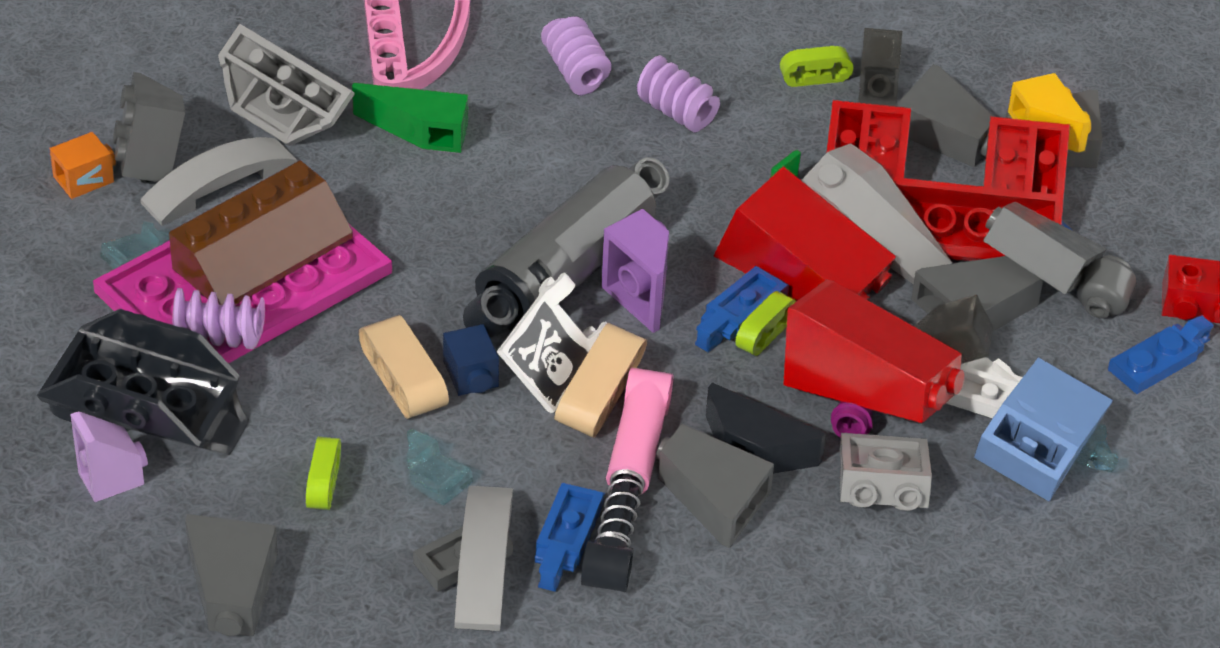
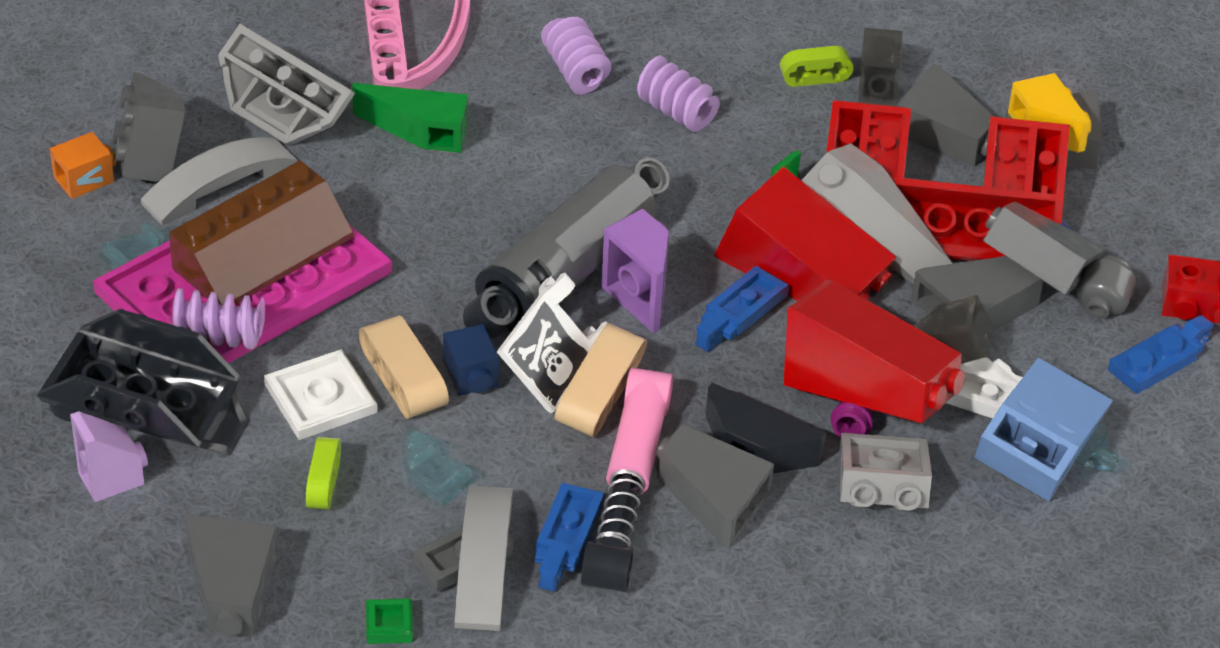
(320, 394): none -> white tile
(389, 621): none -> green tile
(764, 323): lime beam -> none

